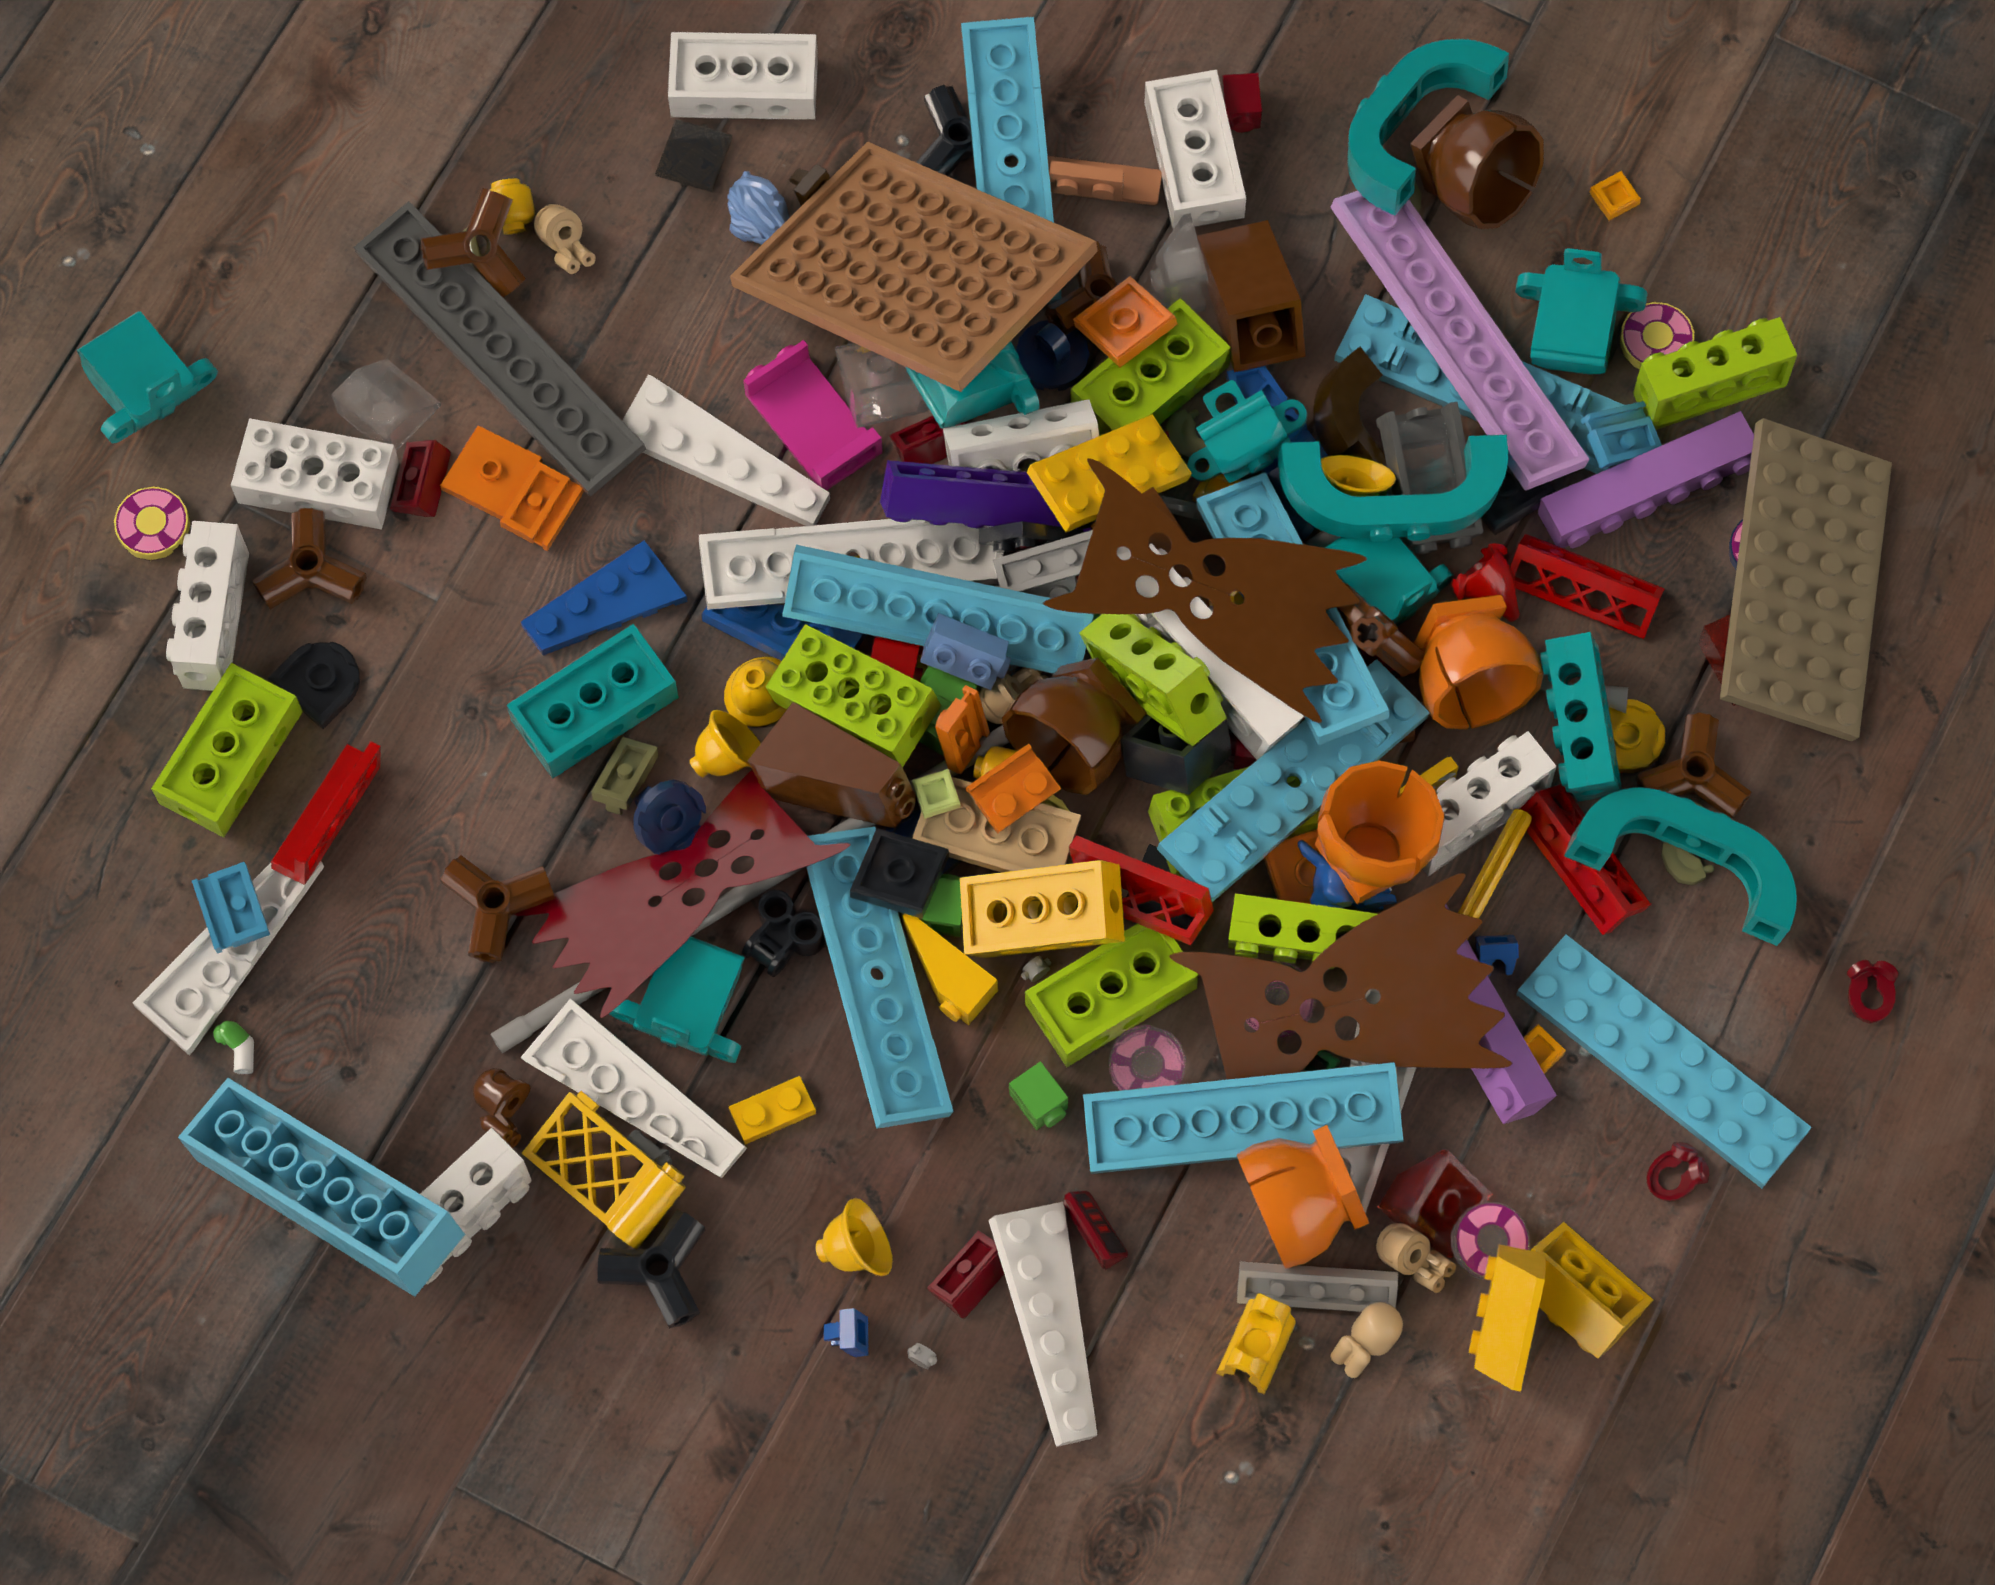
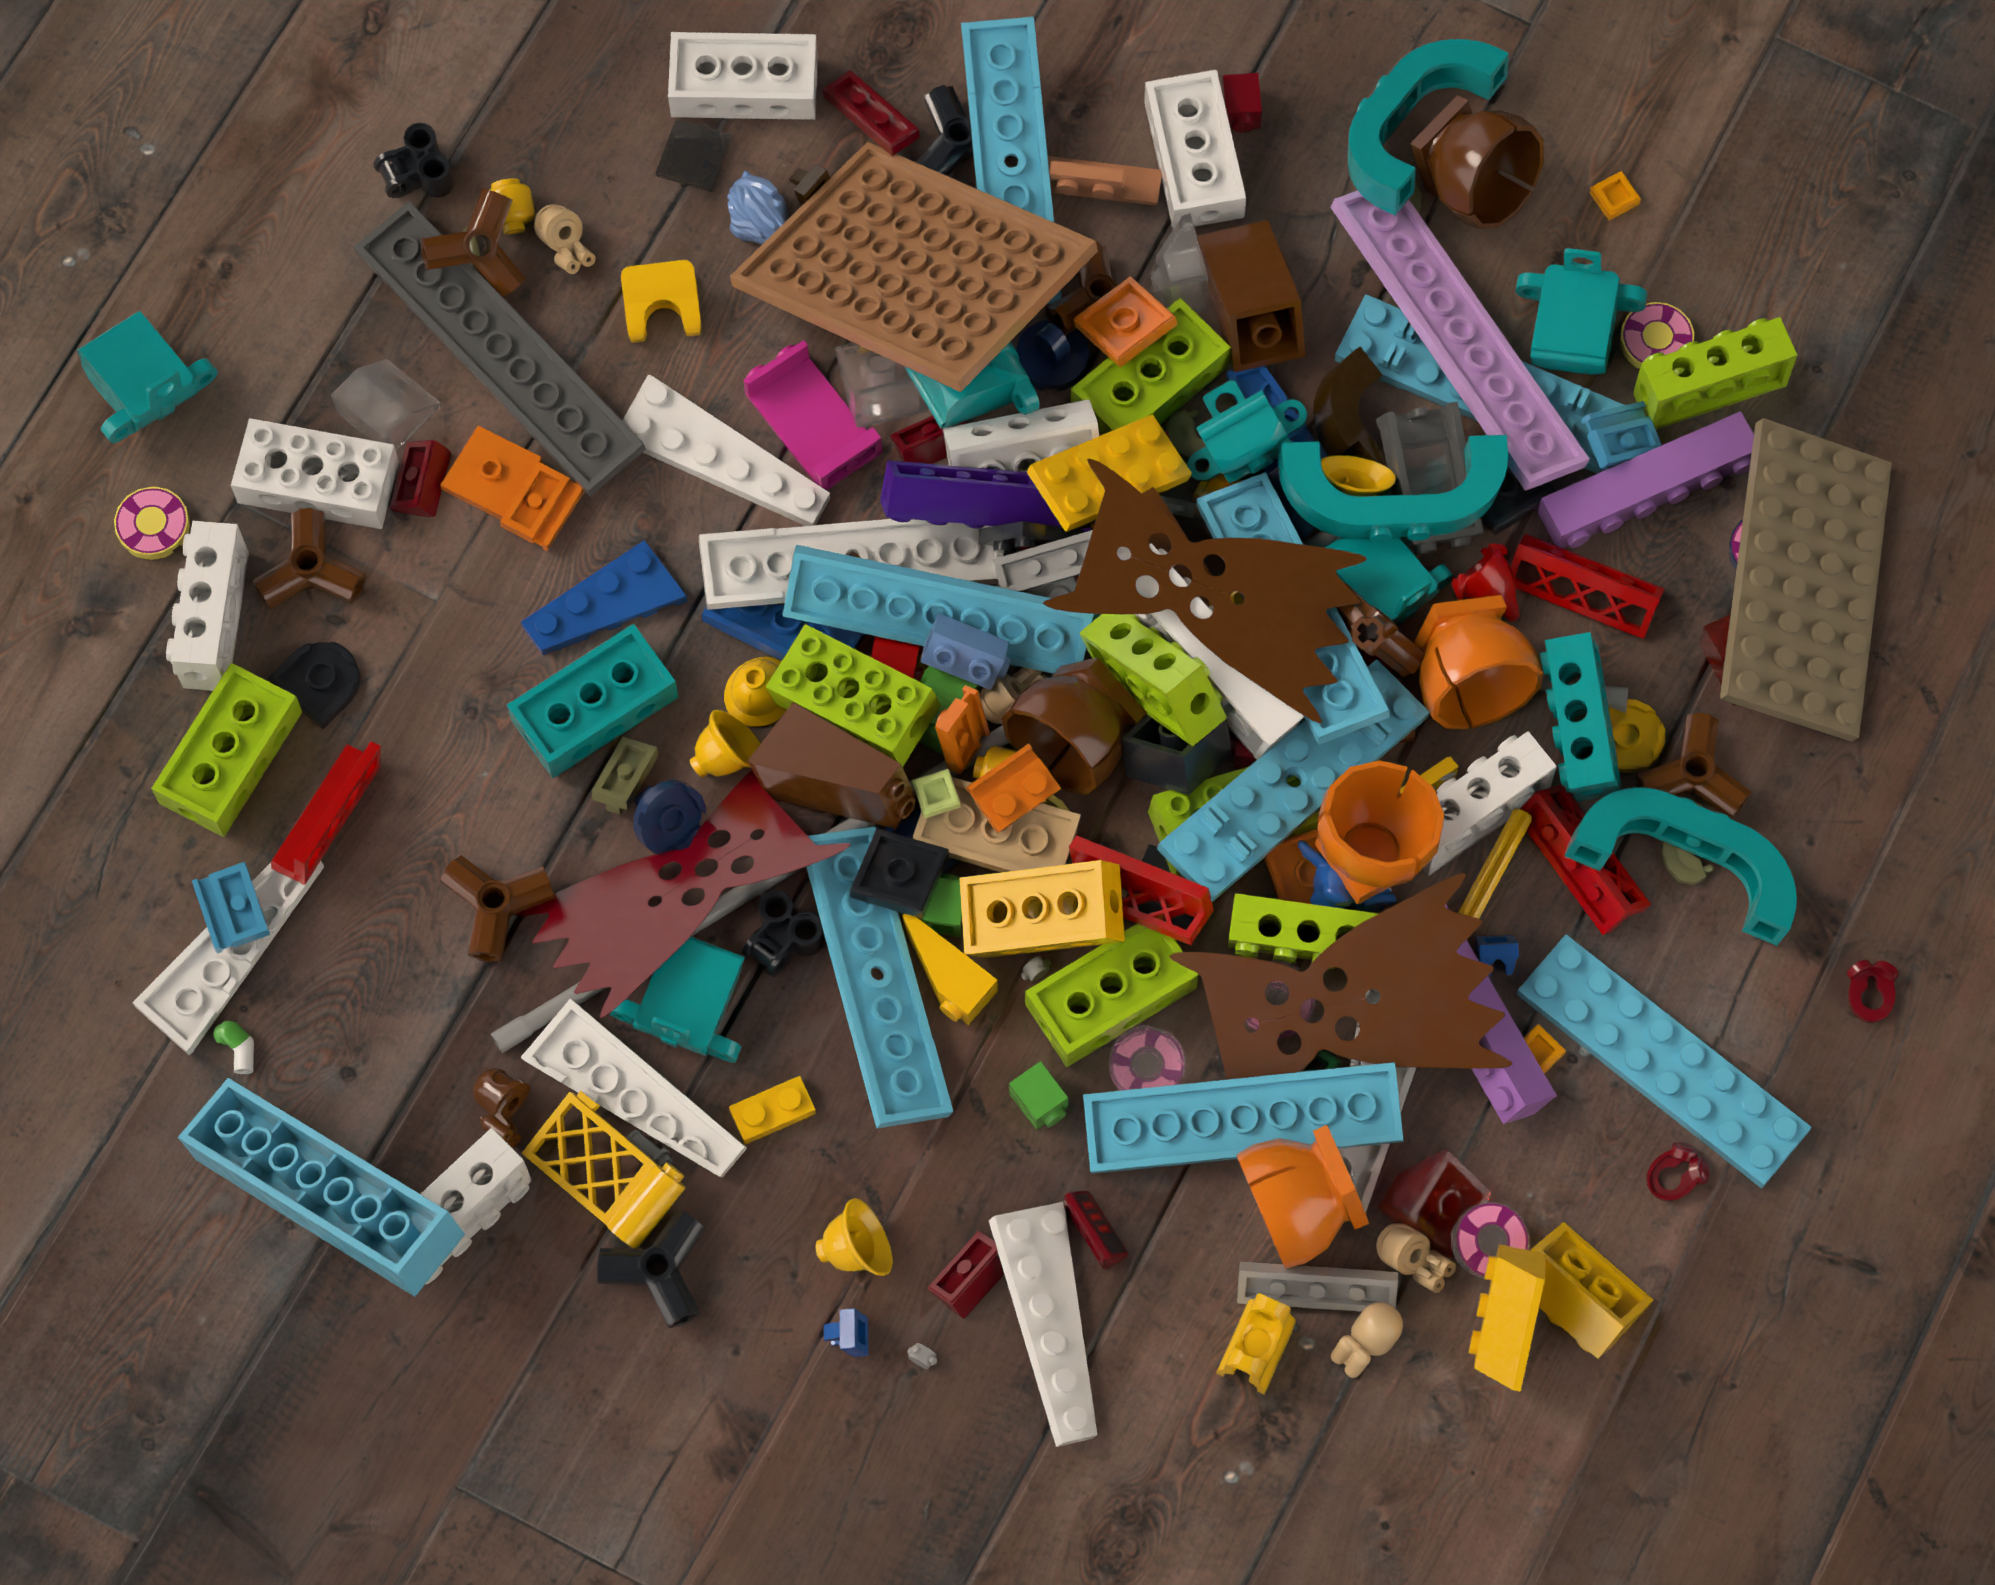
(415, 165): none -> black piece
(657, 287): none -> yellow piece
(871, 113): none -> dark red tile

